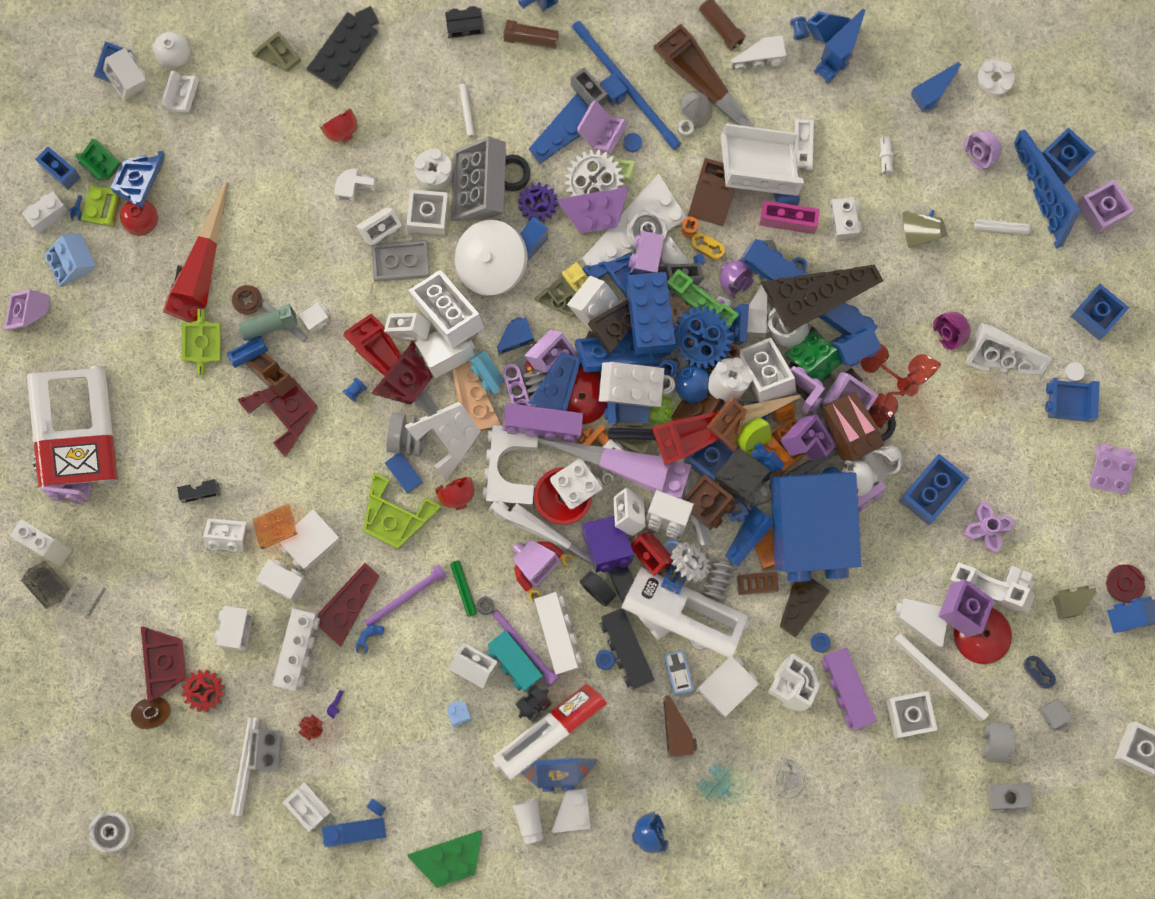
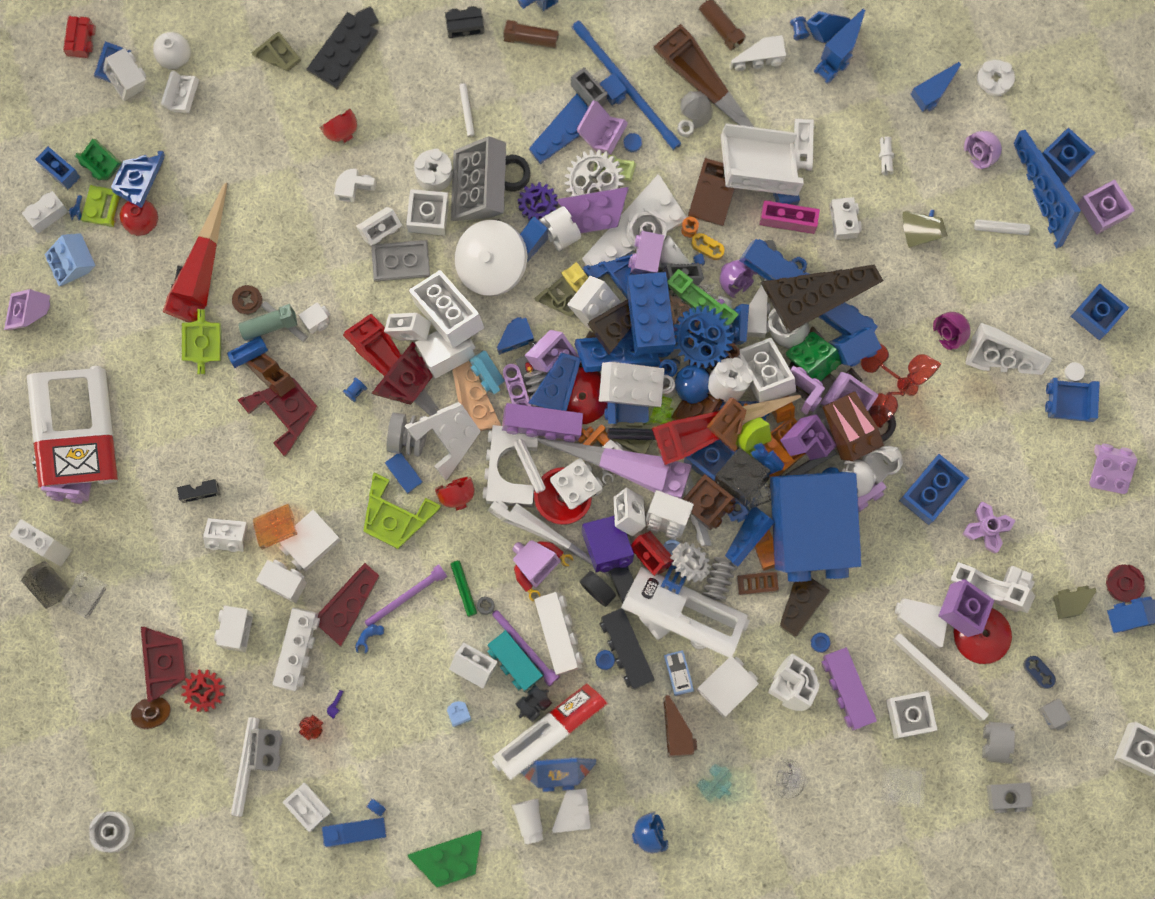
(78, 37): none -> red brick
(529, 465): none -> white axle
(561, 228): none -> white brick

